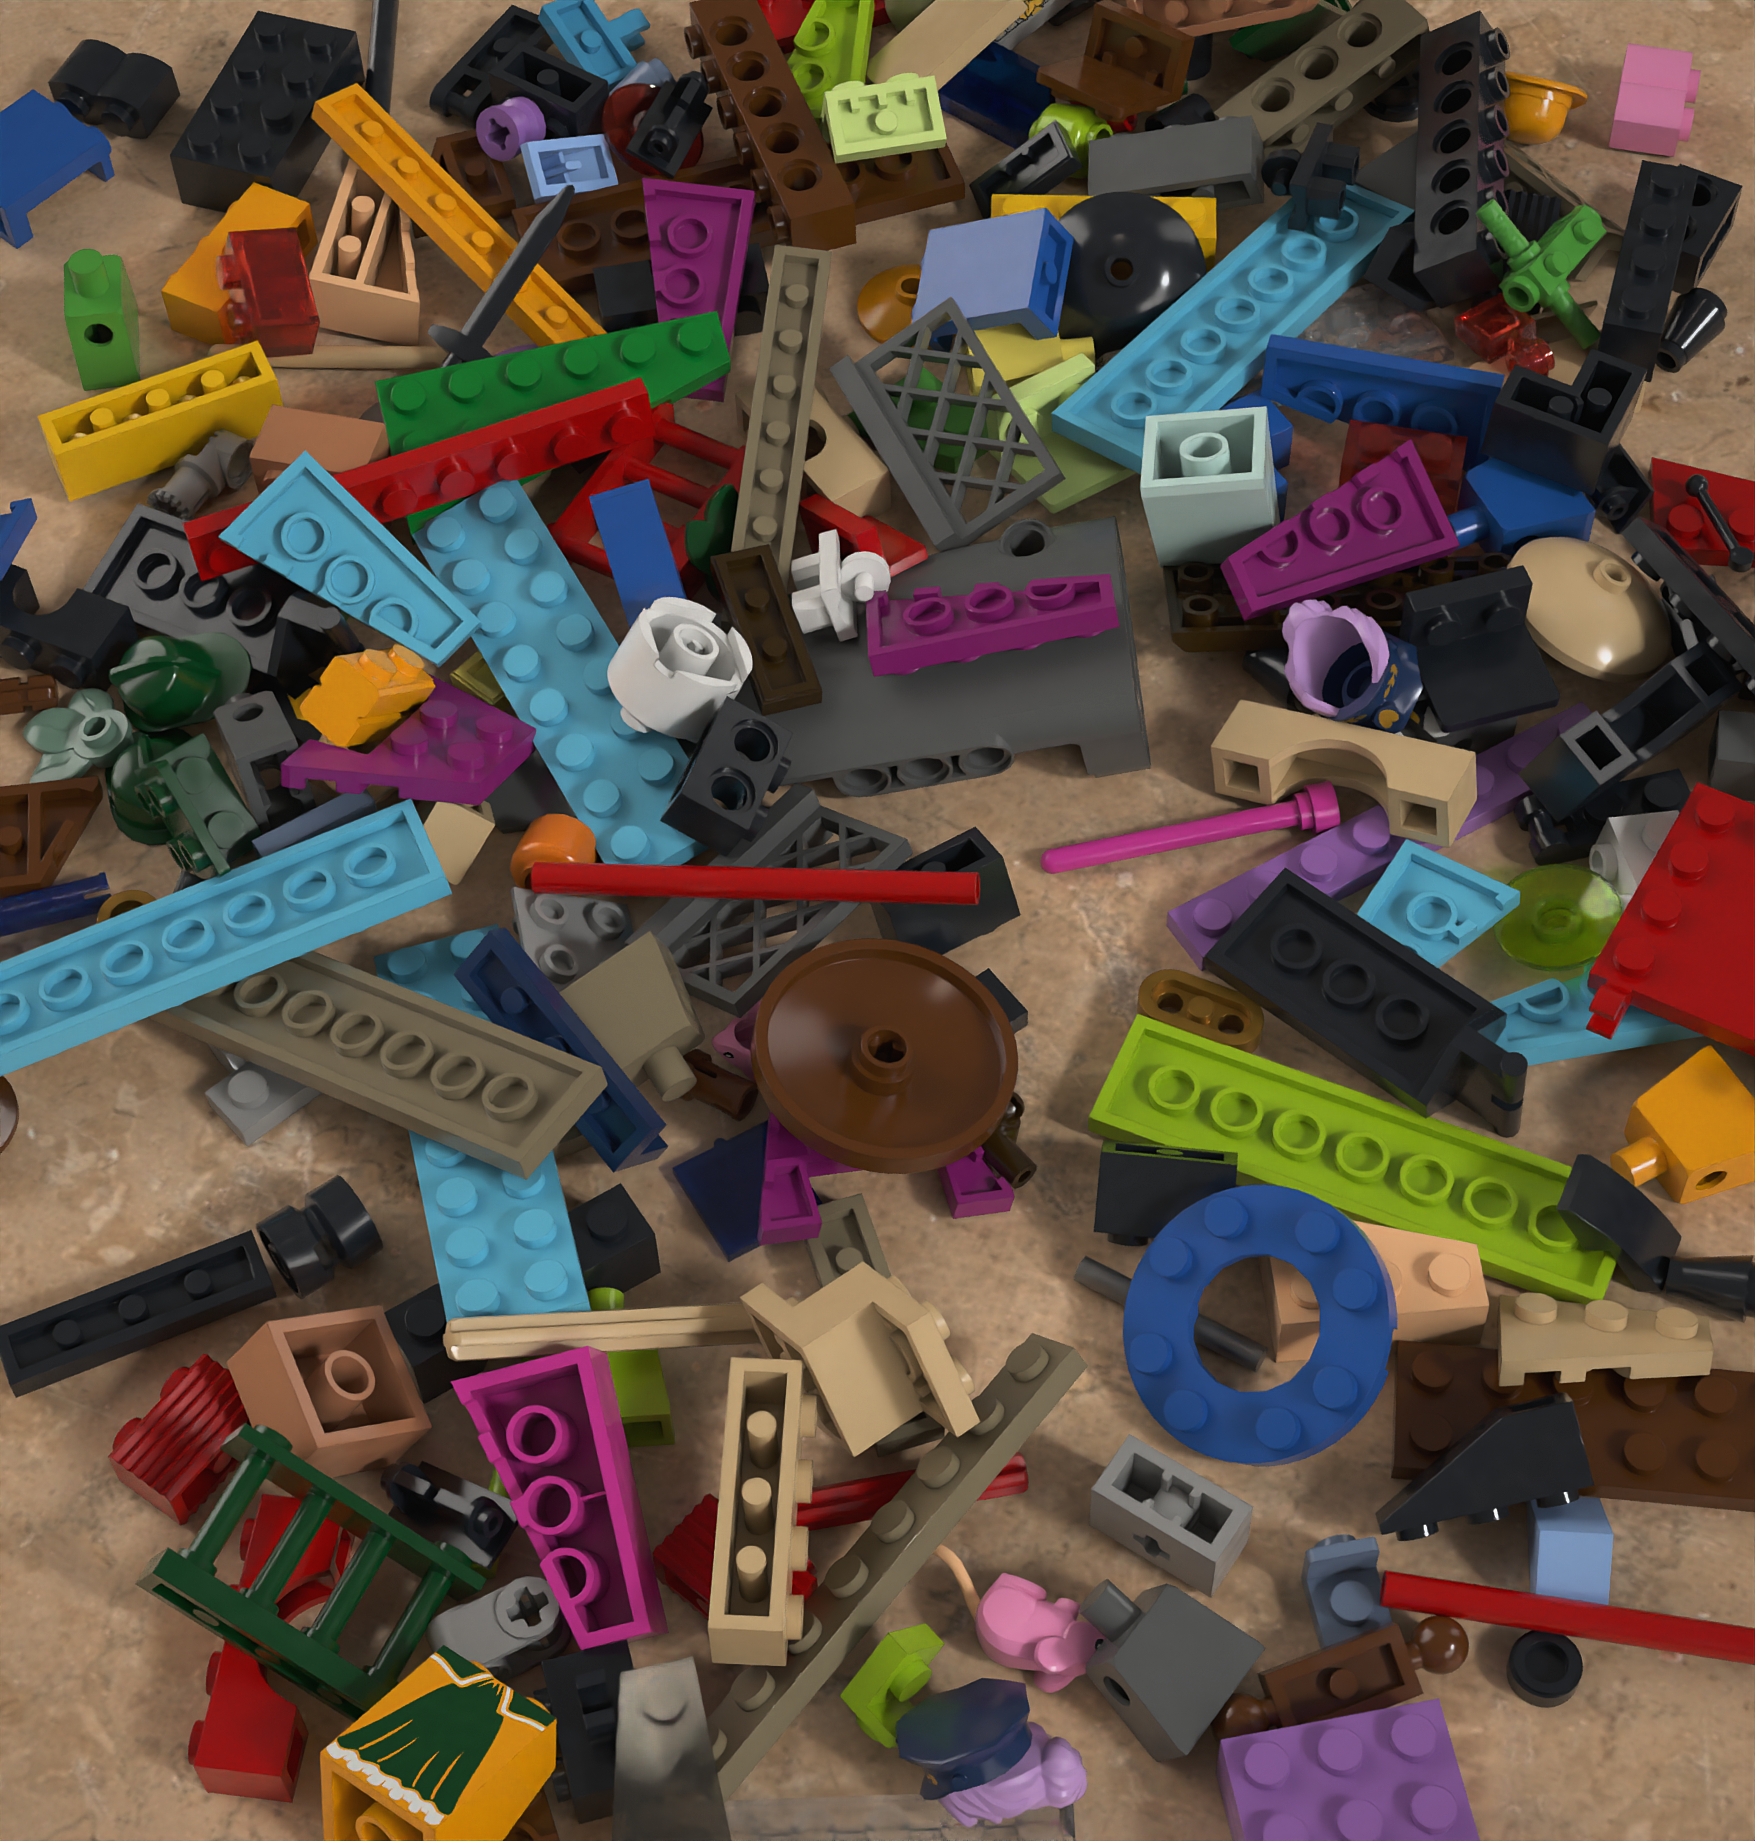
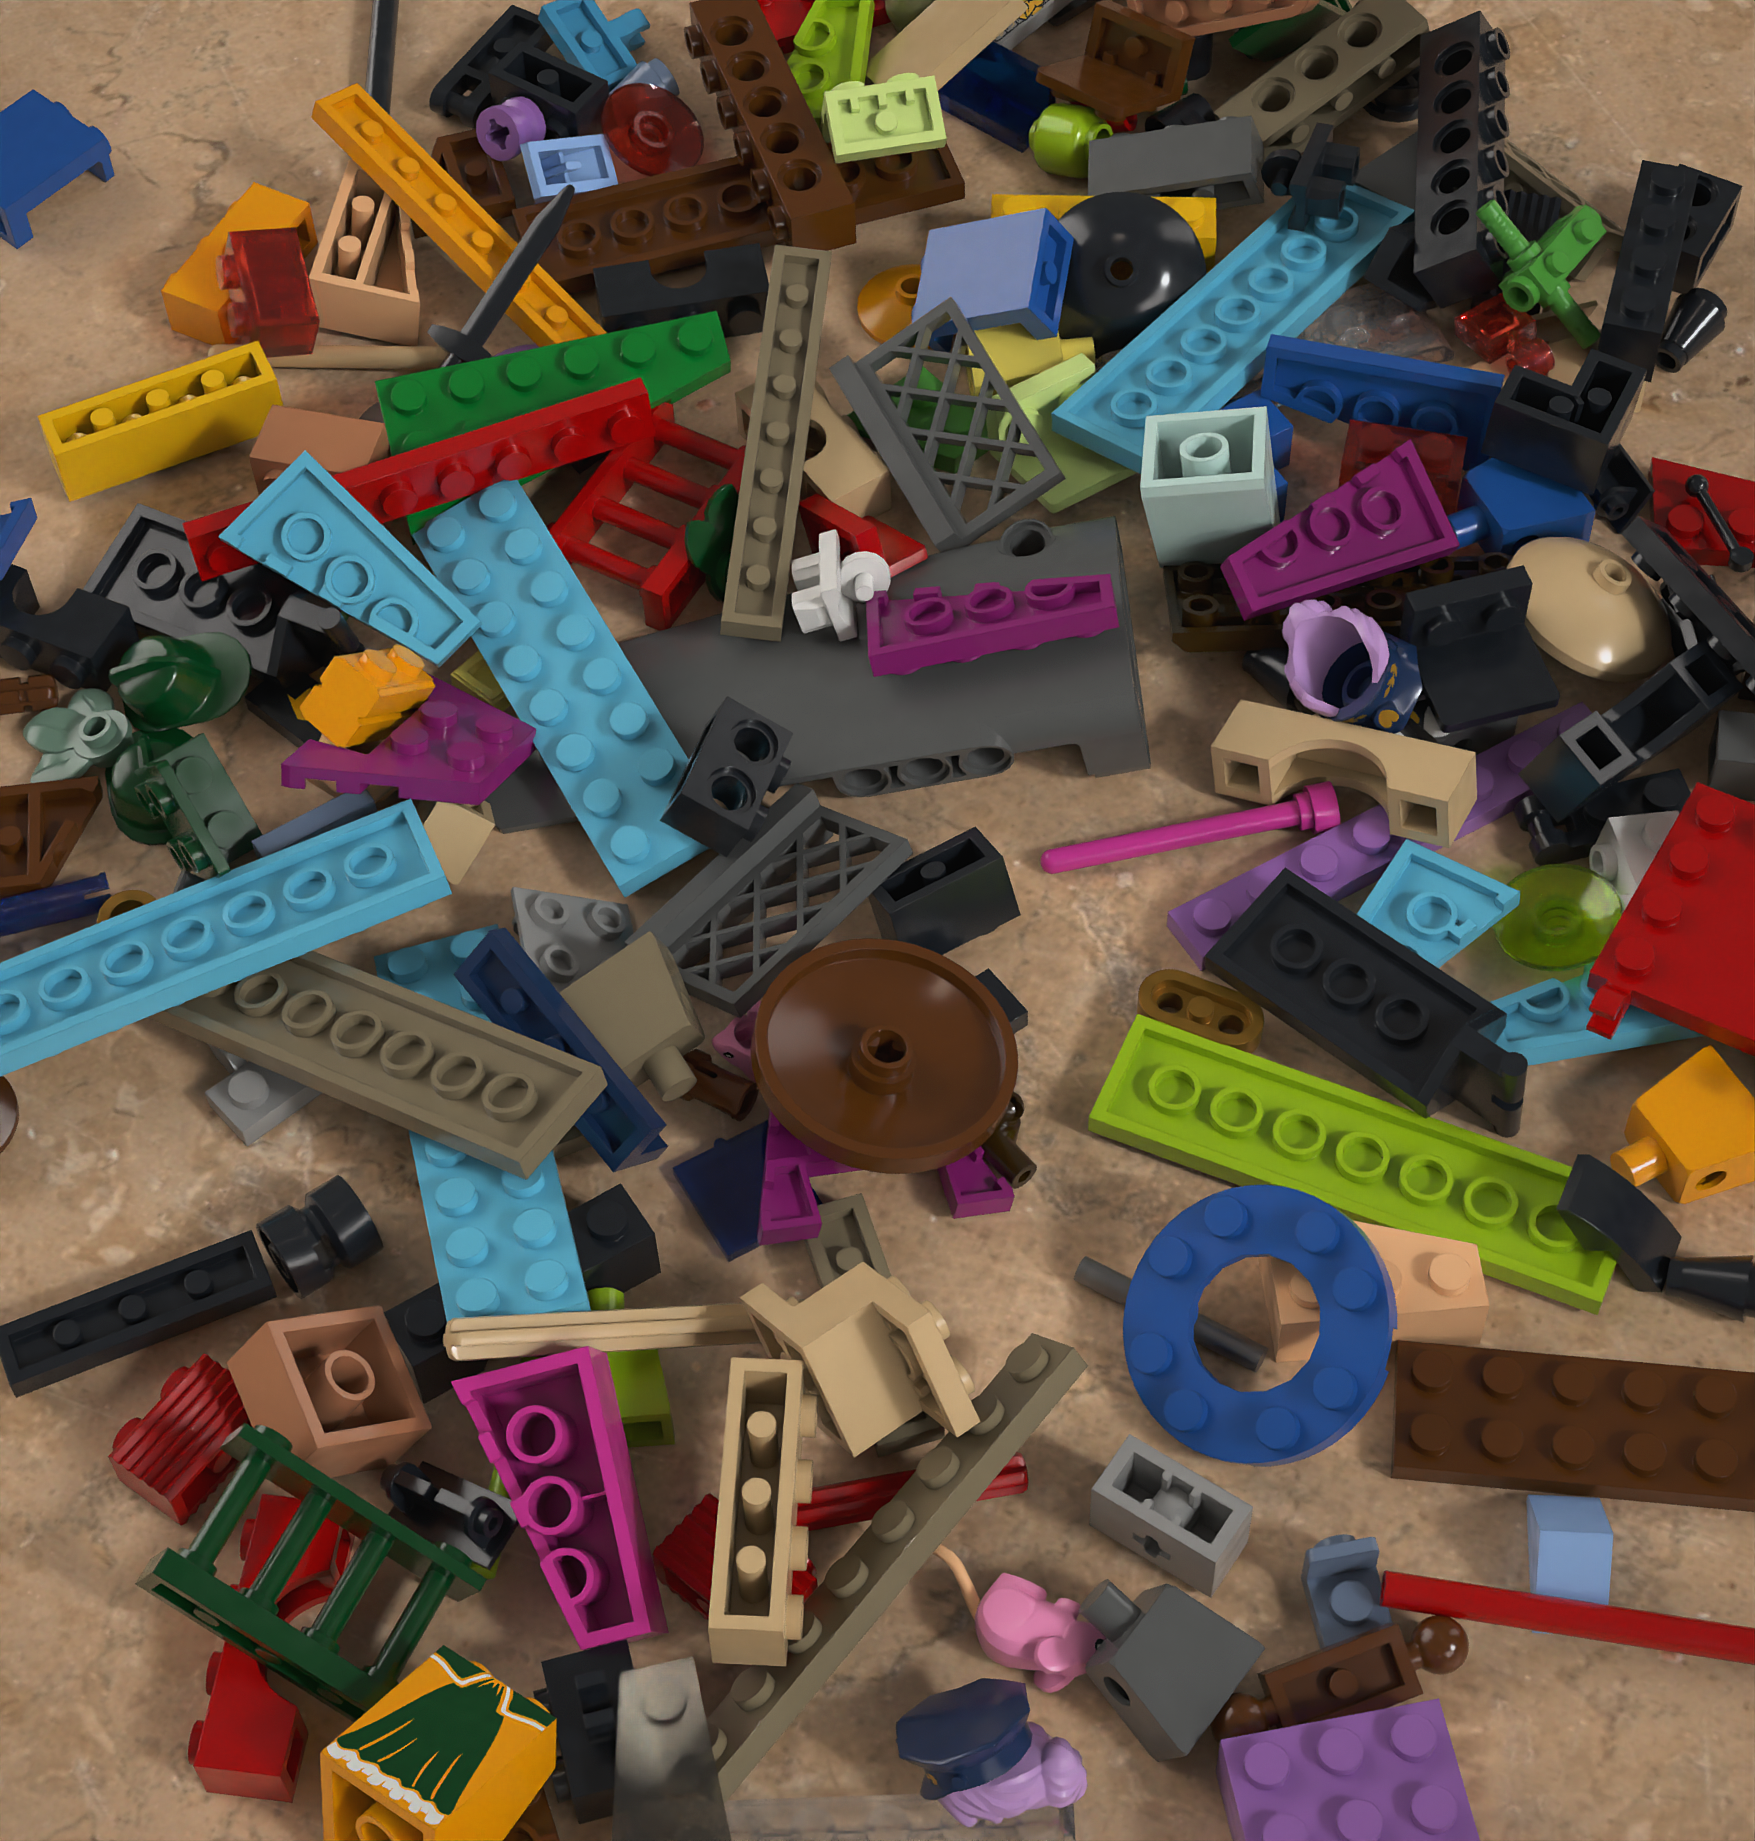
(101, 293): bright green torso -> none
(115, 88): black brick -> none
(204, 476): light grey connector -> none
(257, 740): dark grey torso -> none
(260, 111): black brick -> none
(497, 1628): light grey piece -> none
(552, 840): orange head -> none
(636, 547): blue slope -> none
(672, 124): black hinge -> none
(677, 669): white brick -> none
(698, 255): magenta wing -> none
(756, 883): red piece -> none
(764, 617): dark brown tile -> none
(889, 1679): lime bracket -> none
(1029, 169): black plate -> none
(1151, 1184): black brick -> none
(1504, 1460): black slope -> none
(1538, 107): light orange hat -> none
(1544, 1668): black tile -> none
(1575, 1338): tan wing -> none
(1652, 100): bright pink brick -> none

